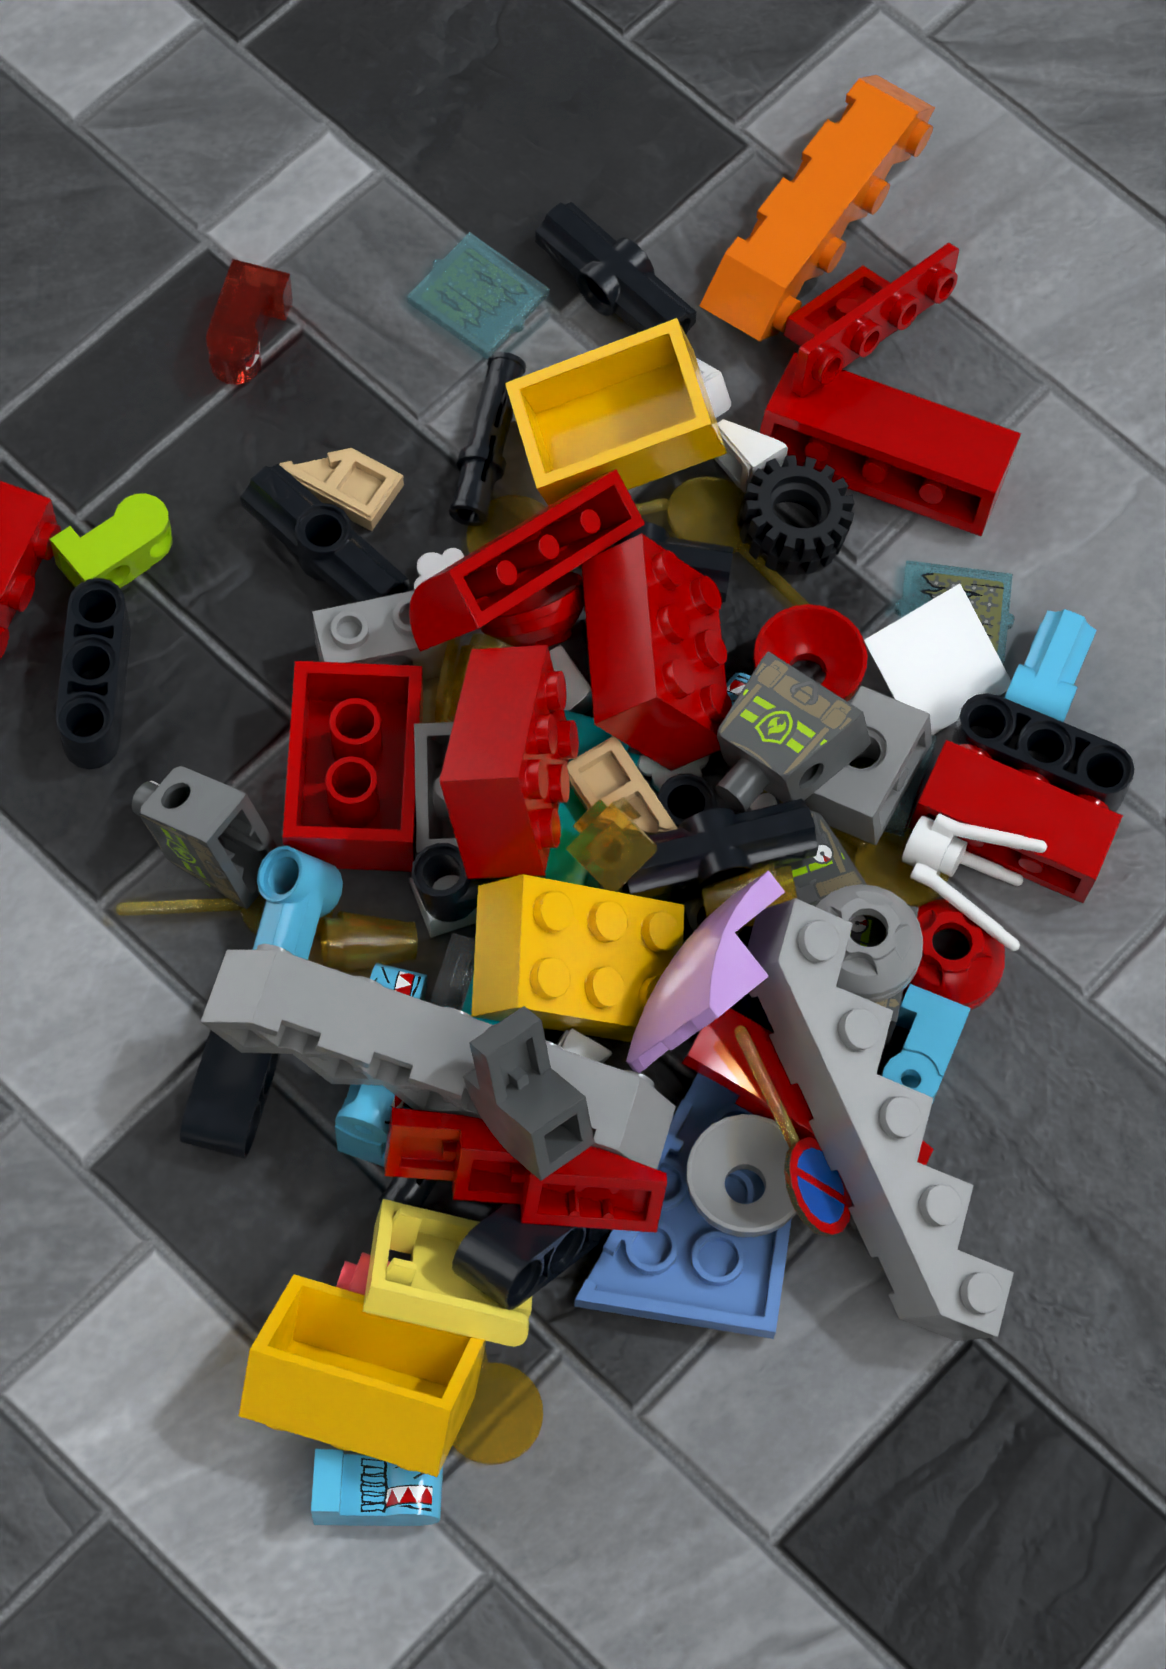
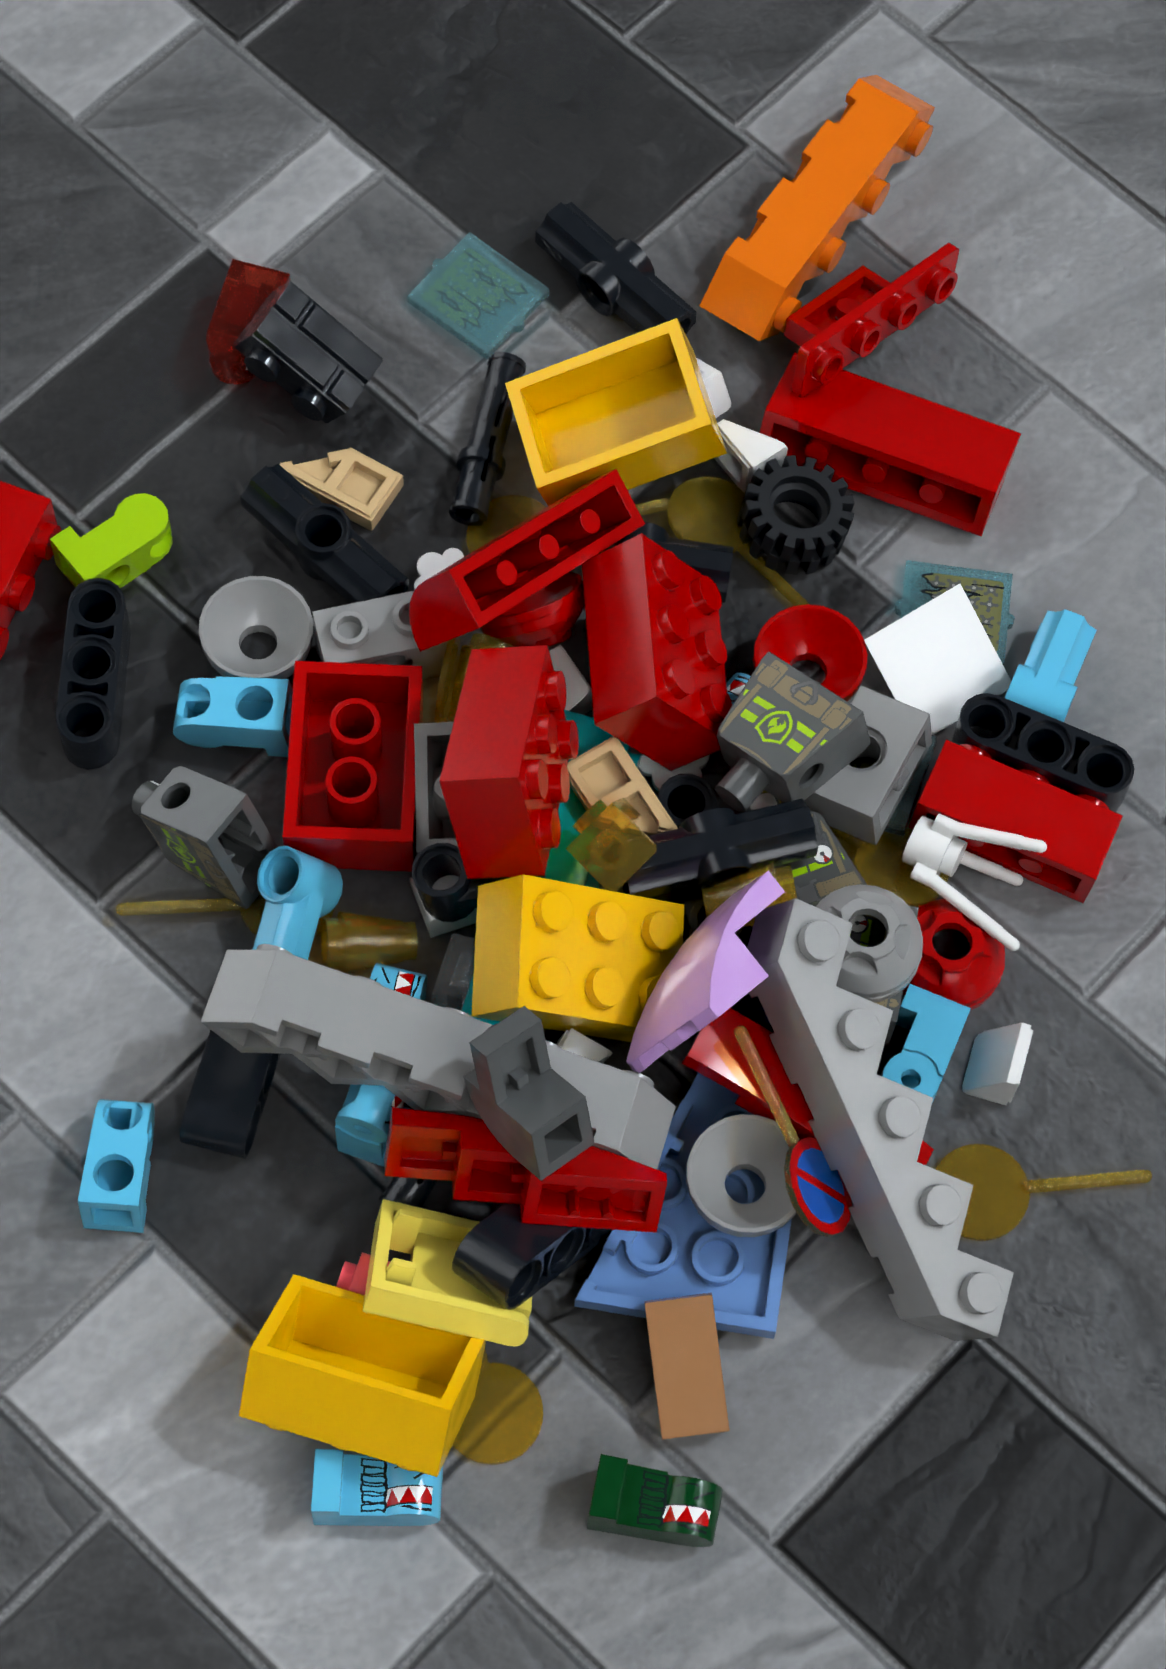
(117, 1166): none -> medium azure leg
(235, 713): none -> medium azure leg
(252, 607): none -> light grey piece
(307, 354): none -> black brick
(653, 1504): none -> dark green leg
(686, 1366): none -> medium nougat tile
(997, 1063): none -> white slope
(1003, 1191): none -> clear yellow piece

